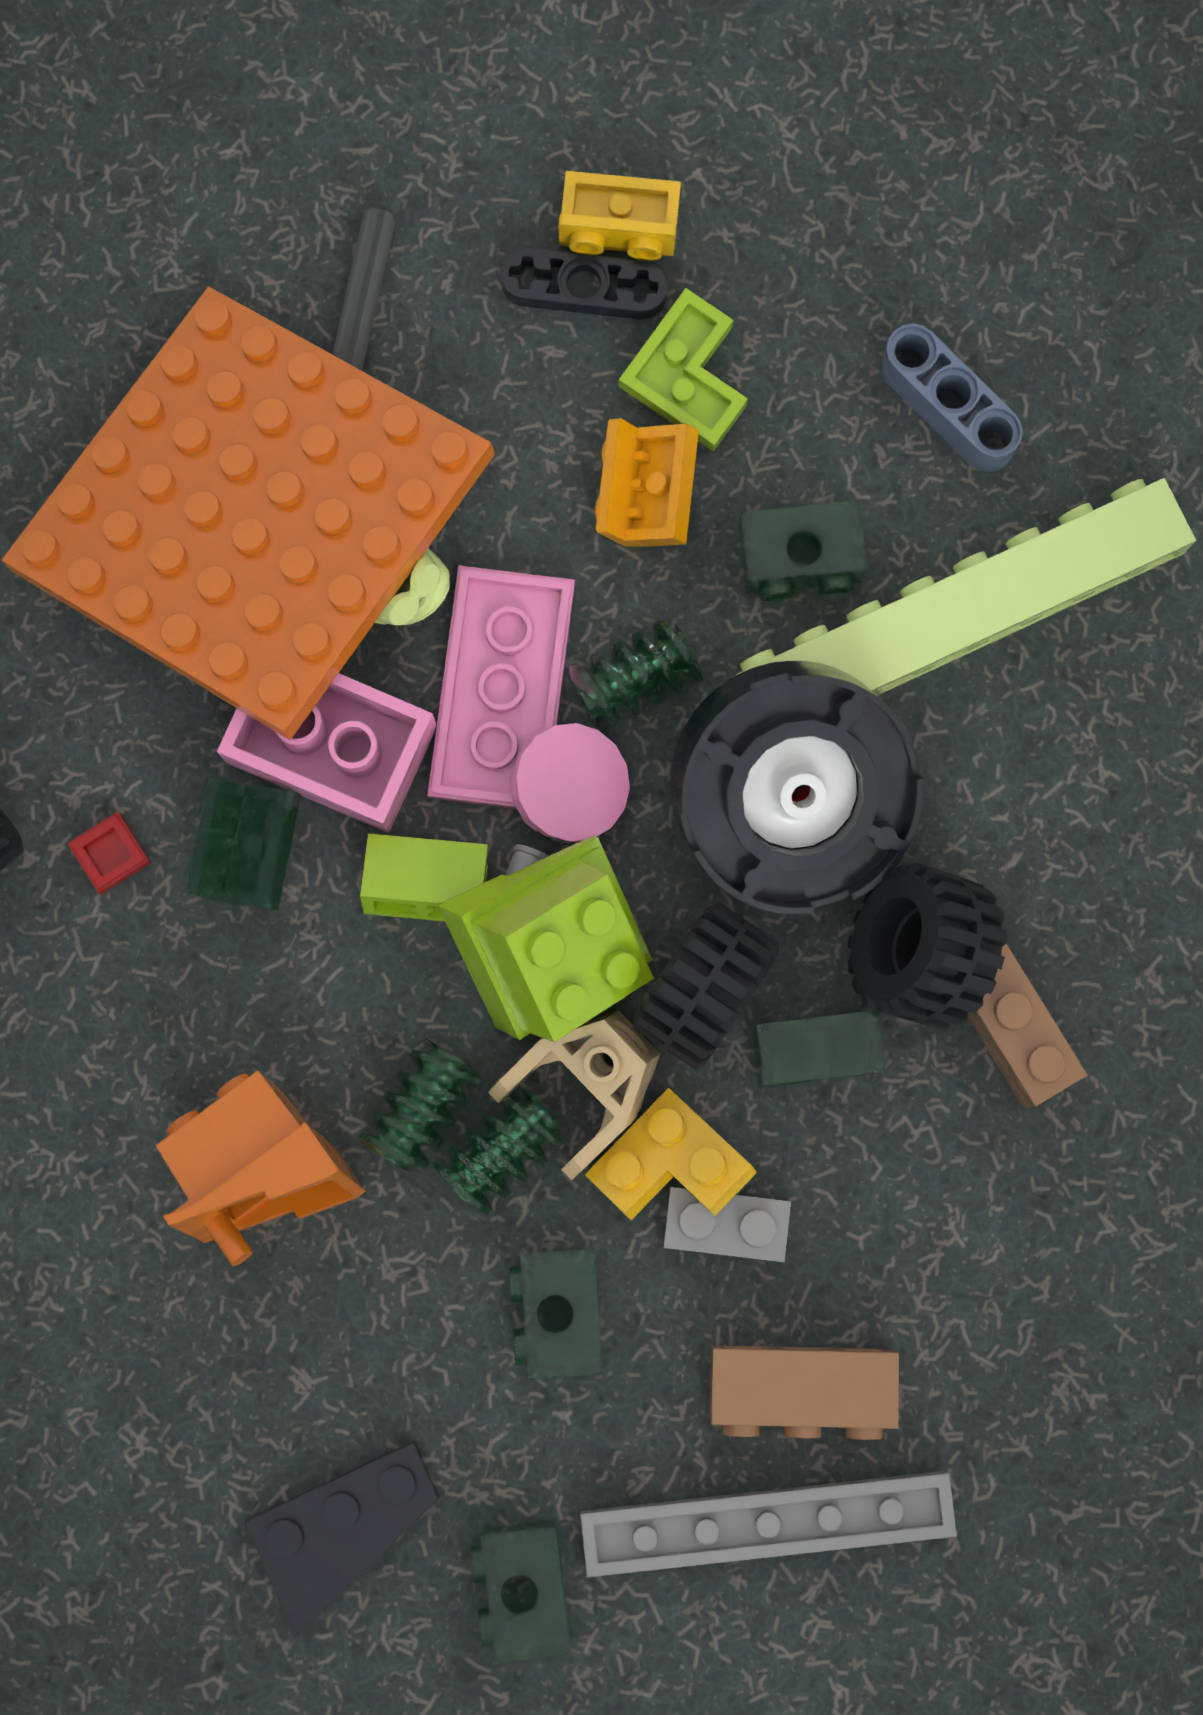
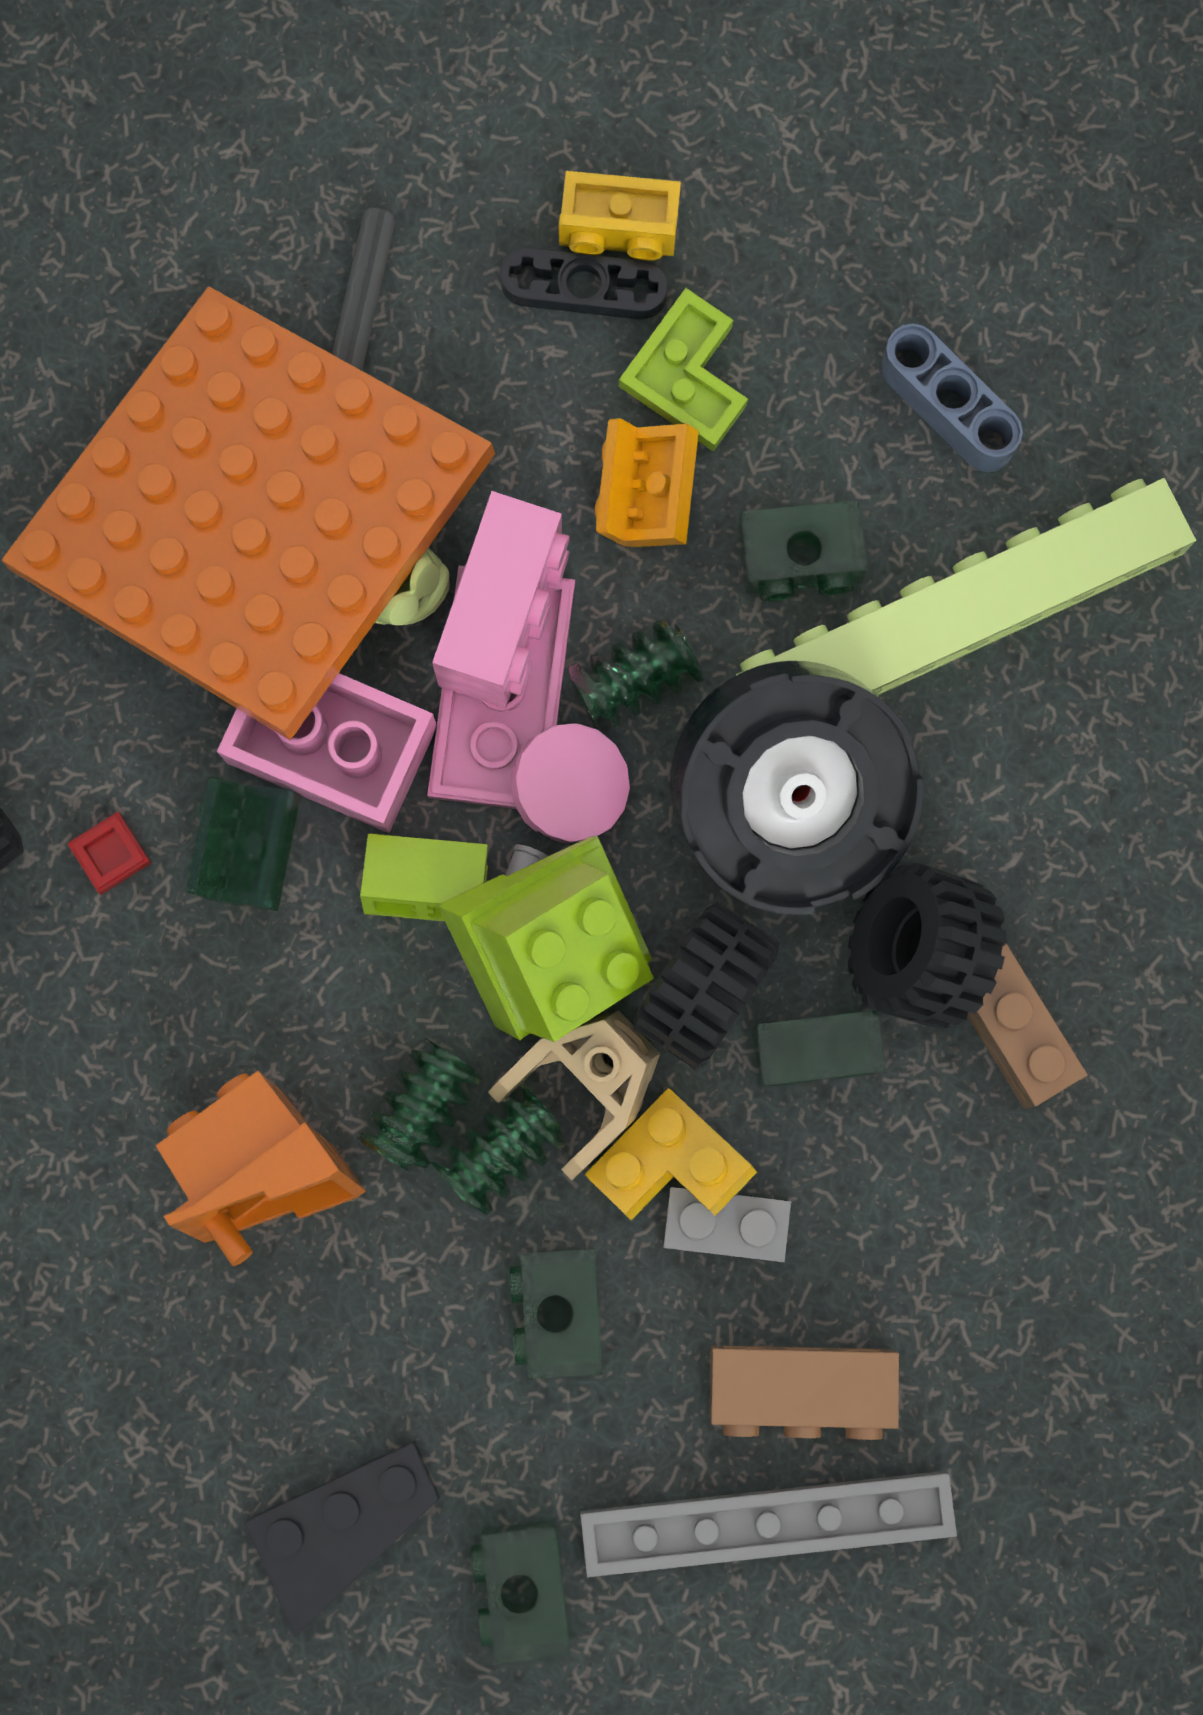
(501, 601): none -> bright pink brick

